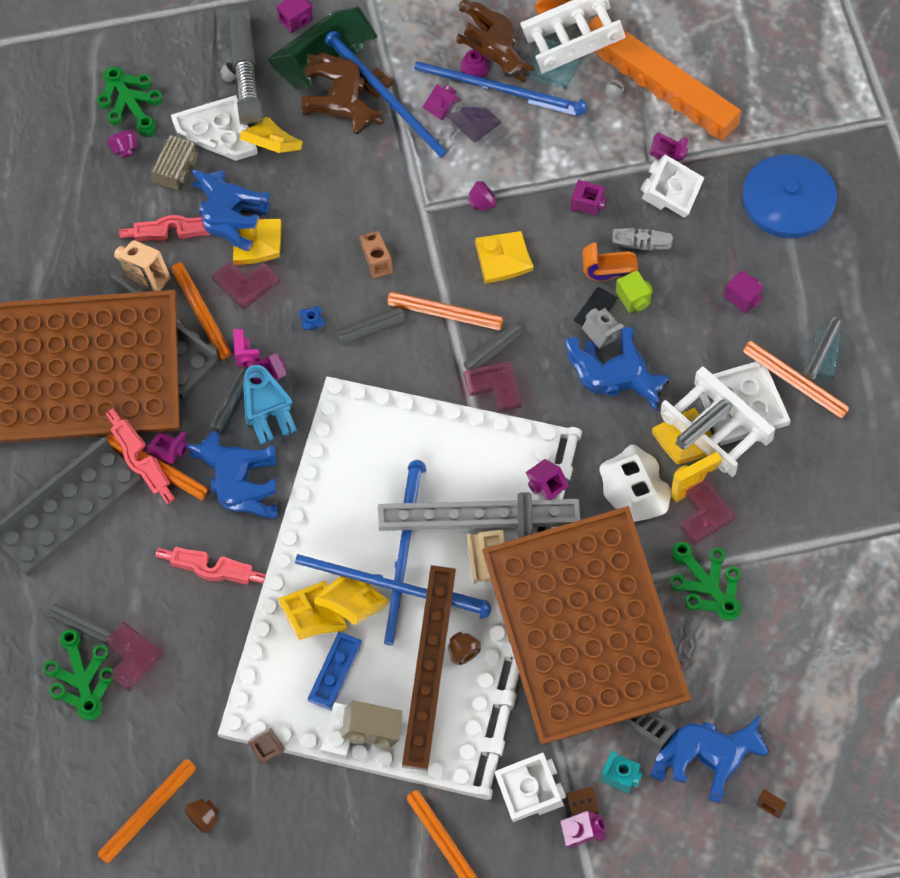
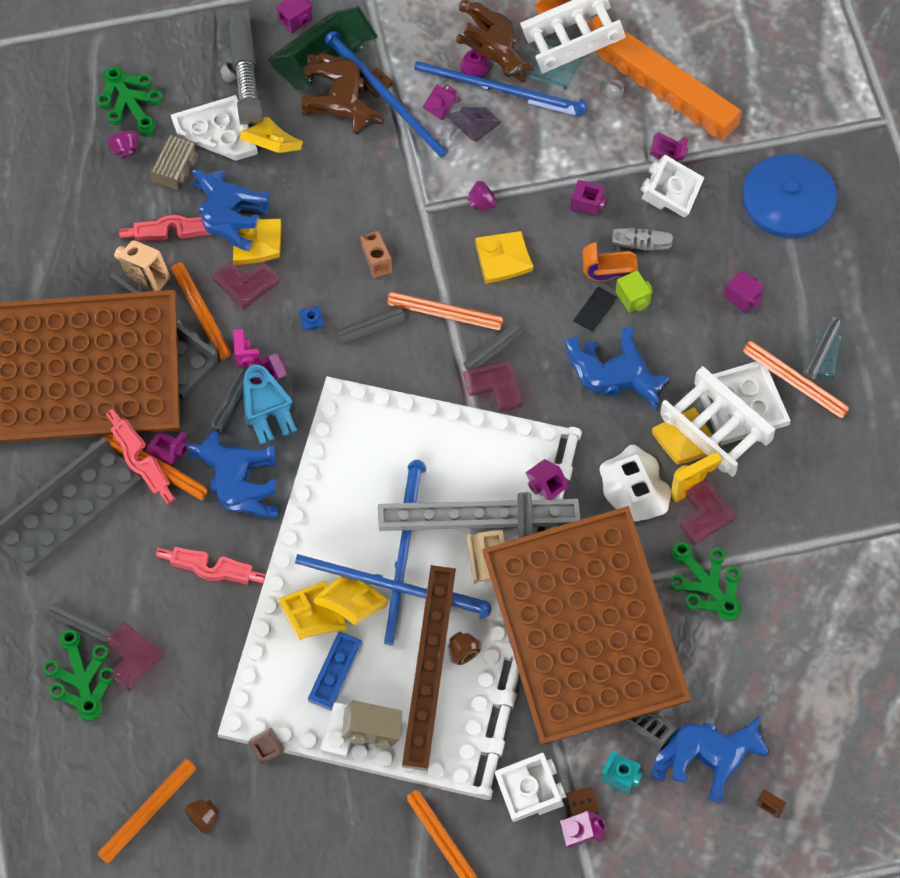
(601, 327): light grey brick -> none
(703, 424): axle -> none

